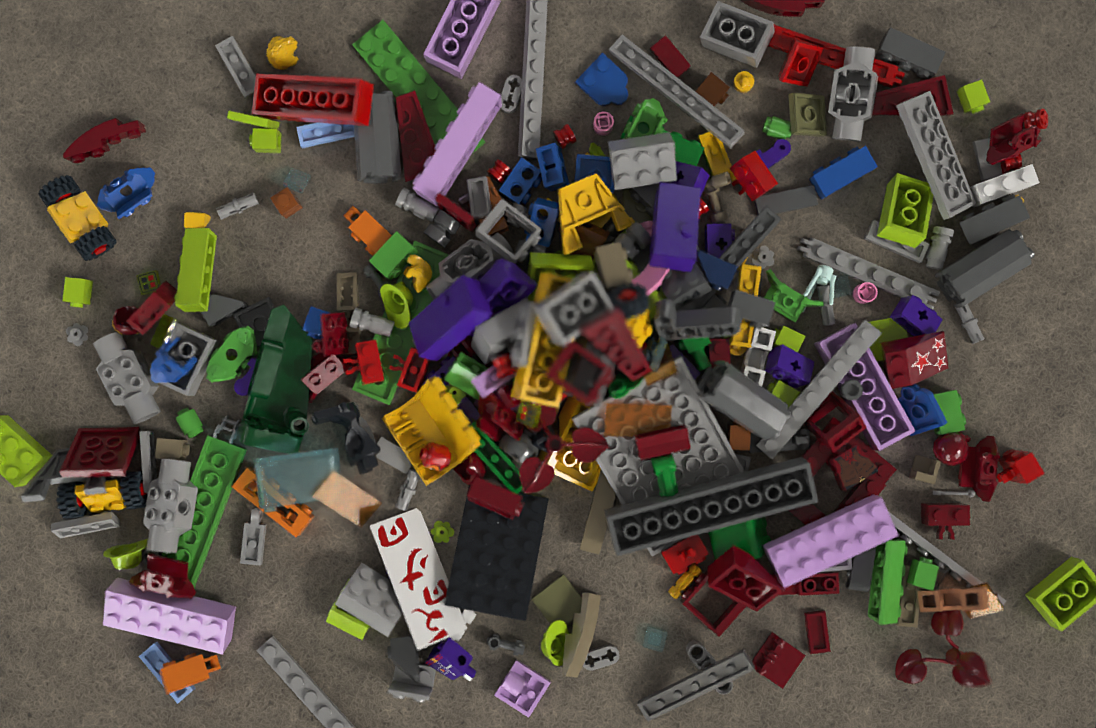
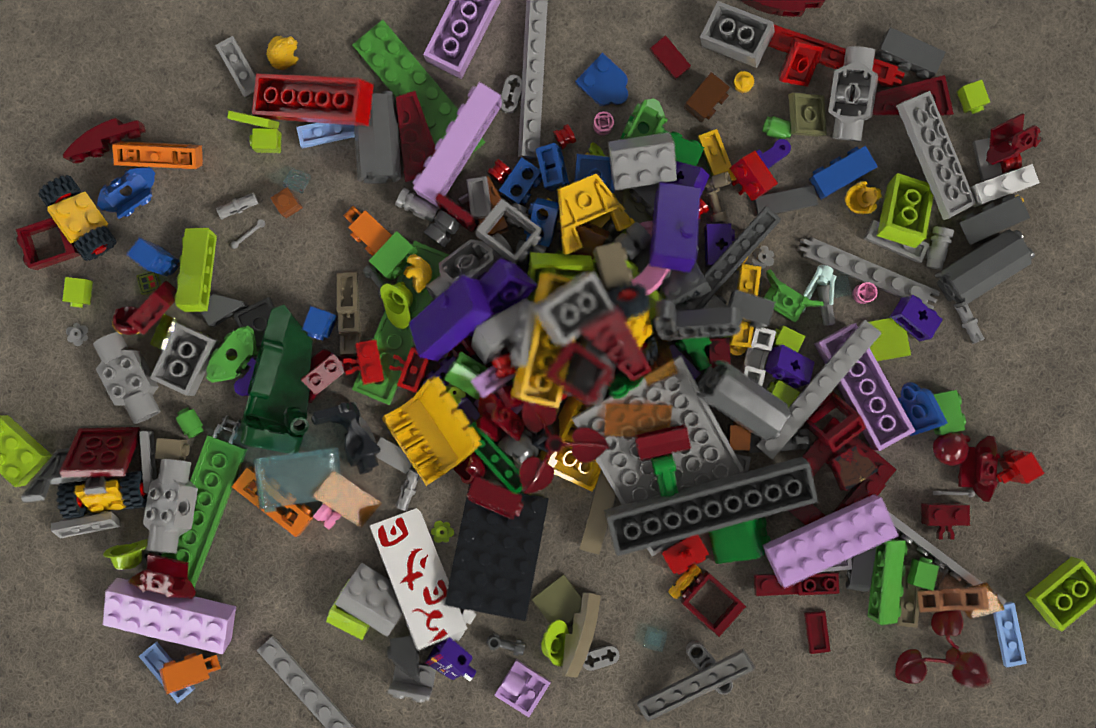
(30, 255): none -> dark red window
(153, 257): none -> blue brick
(157, 155): none -> orange brick
(161, 373): blue piece -> none
(196, 220): yellow slope -> none
(253, 539): light grey plate -> none
(260, 224): none -> light grey hinge
(328, 515): none -> bright pink wheel
(333, 335): dark red hinge -> none
(372, 323): light grey axle -> none
(435, 456): red head -> none
(528, 413): clear neon green tile -> none
(658, 353): clear light blue piece -> none
(676, 91): light grey plate -> none
(717, 270): dark blue slope -> none
(743, 579): dark red slope -> none
(777, 660): dark red hinge -> none
(851, 389): dark grey tile -> none
(862, 198): none -> yellow hair
(914, 358): dark red slope -> none
(925, 469): dark tan panel -> none
(1009, 636): none -> light blue plate
(1036, 118): red wheel -> none

